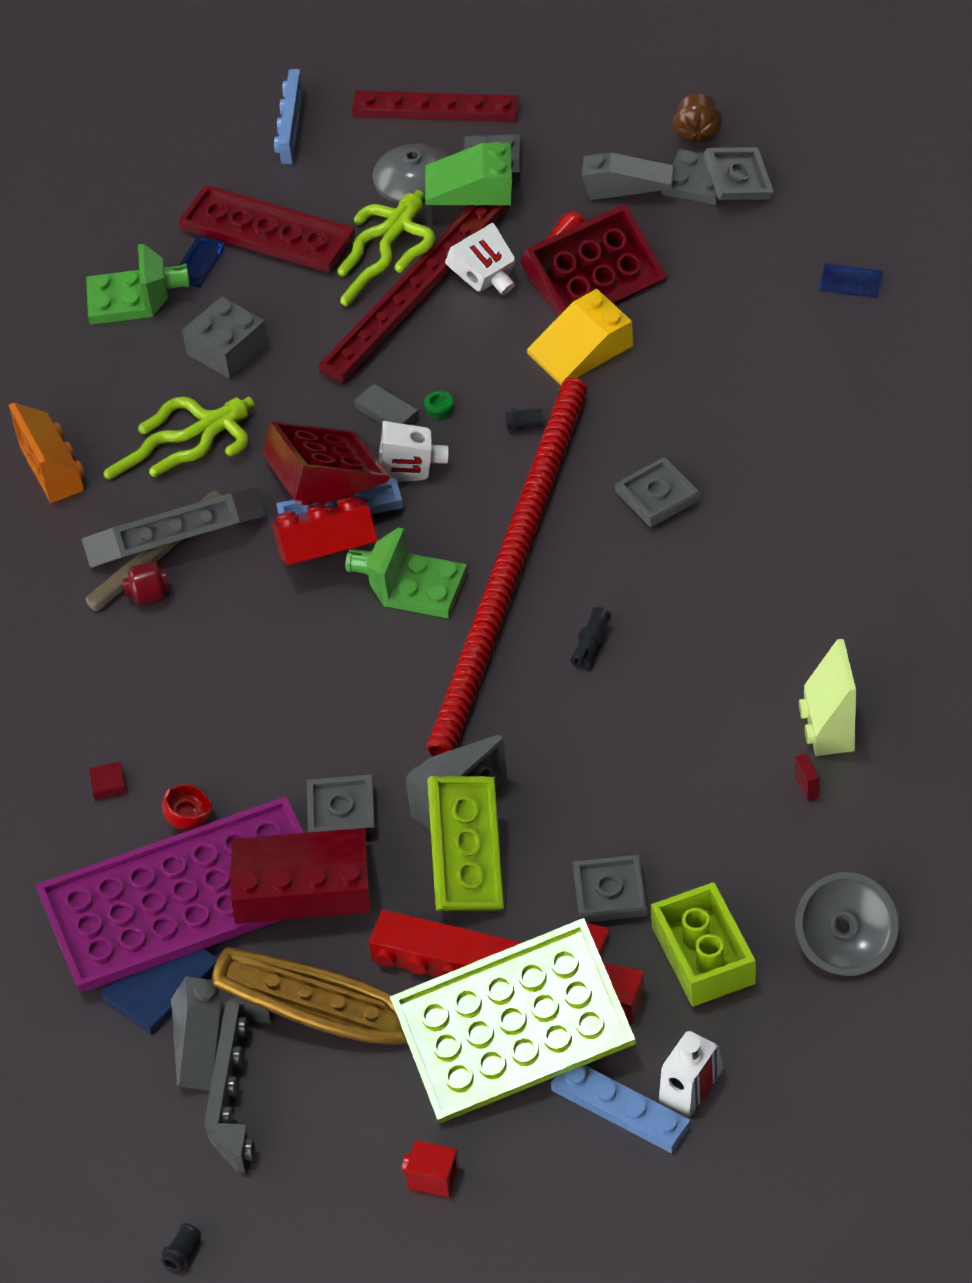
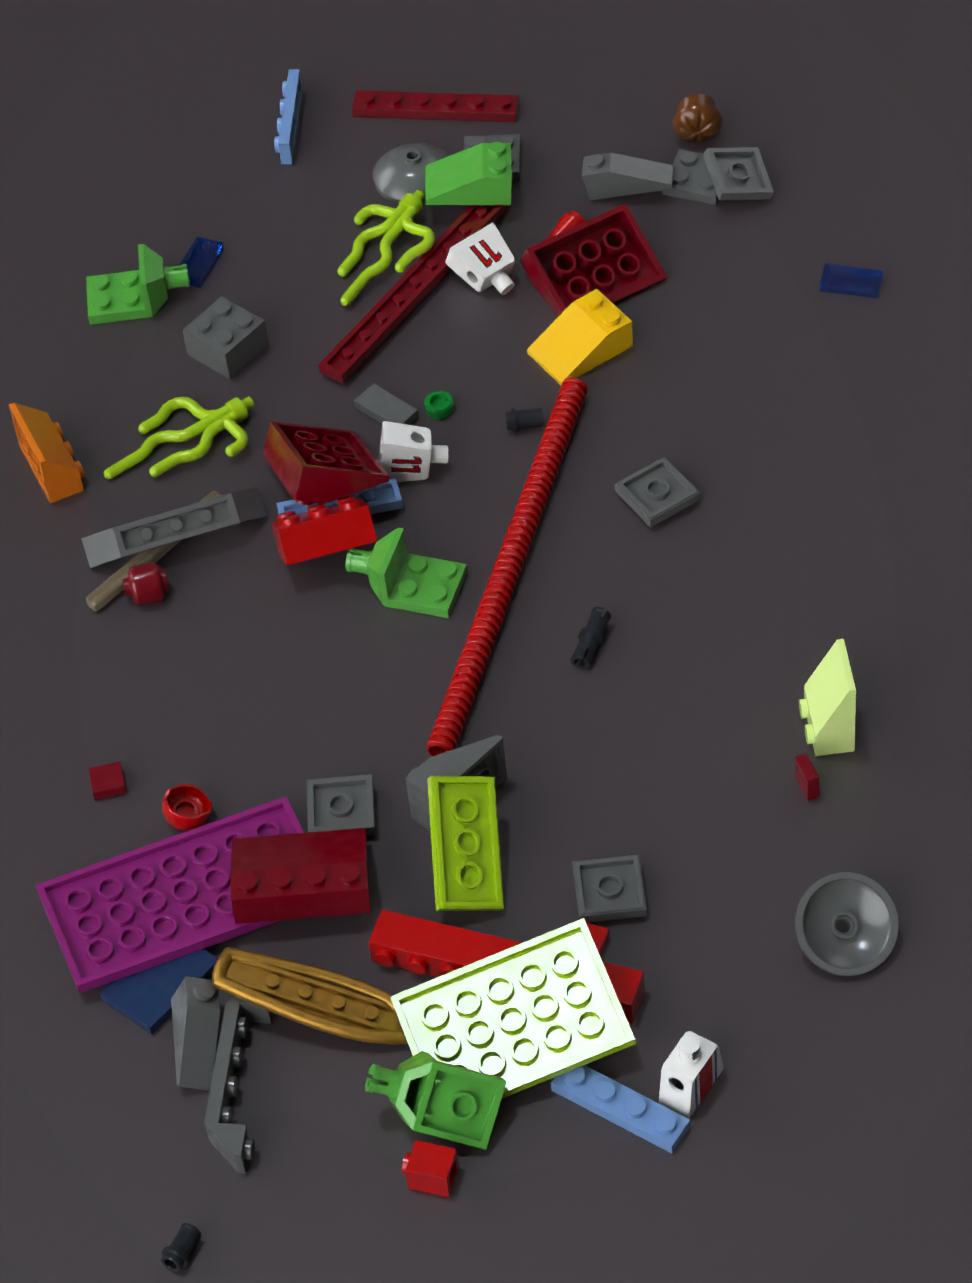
(267, 228): dark red plate -> none
(441, 1098): none -> bright green plate
(703, 944): lime brick -> none

